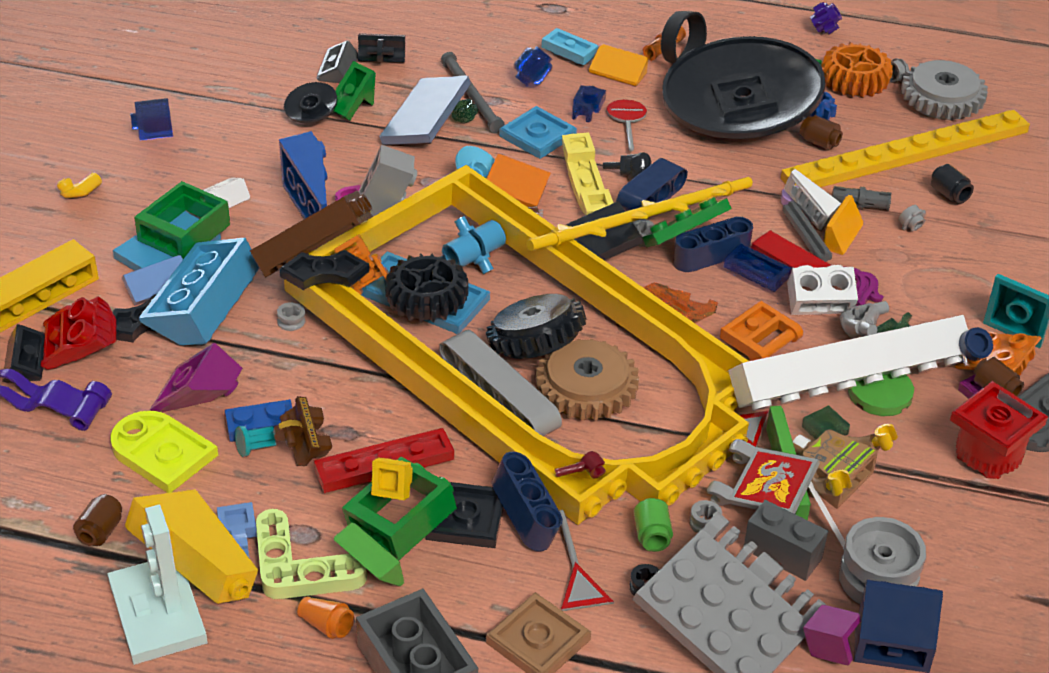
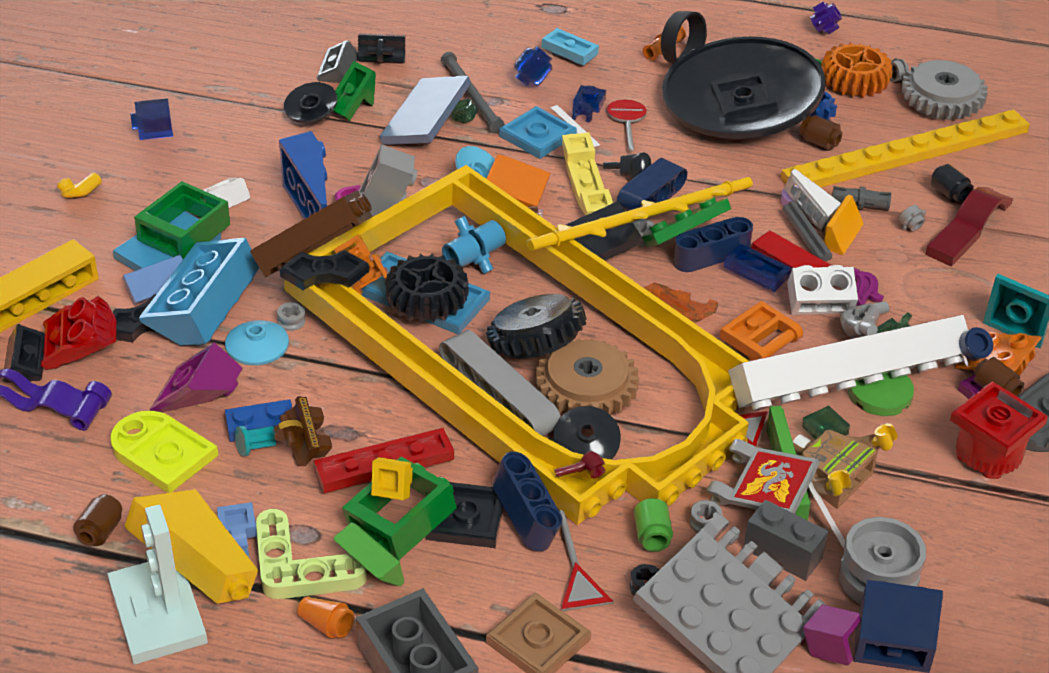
(257, 342): none -> medium azure dish
(568, 119): none -> white sticker
(606, 432): none -> black dish
(619, 65): light orange slope -> none
(967, 225): none -> dark red piece

